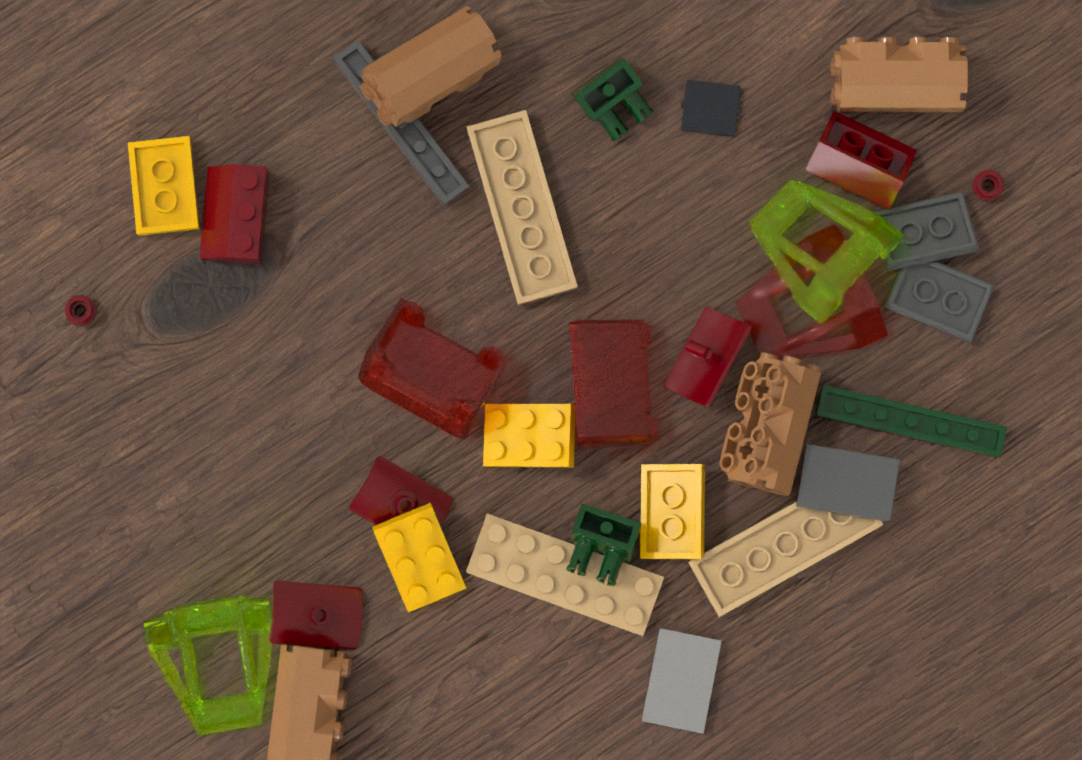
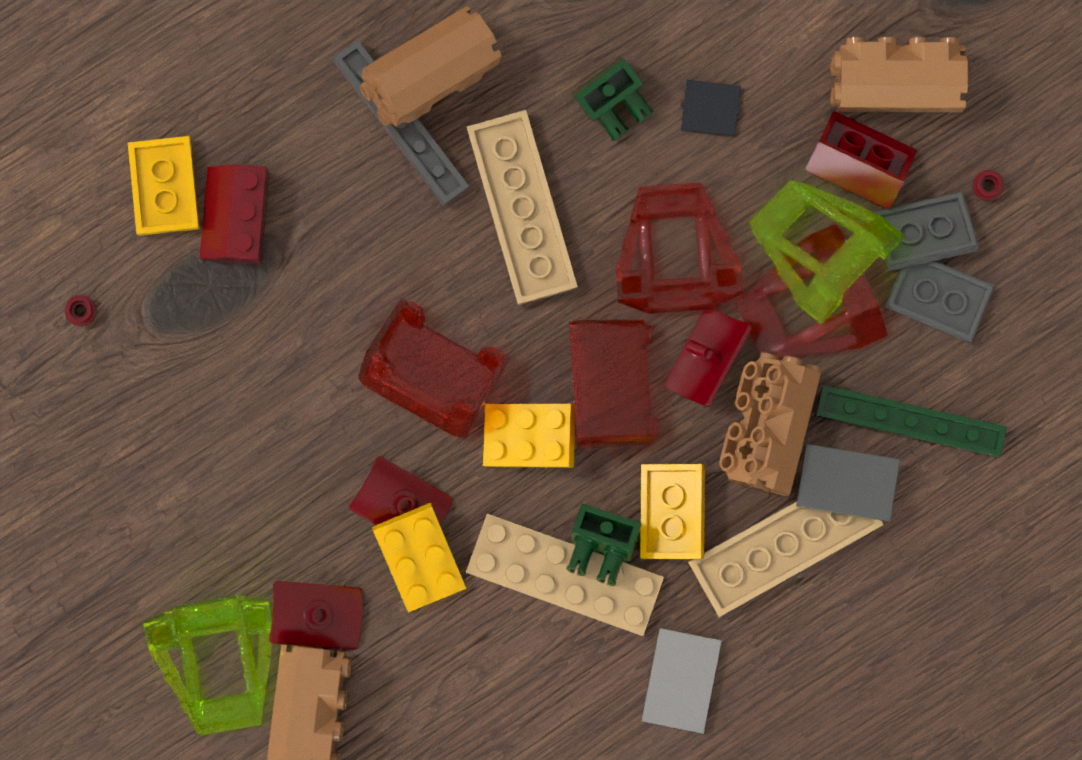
(716, 281): none -> clear red windscreen

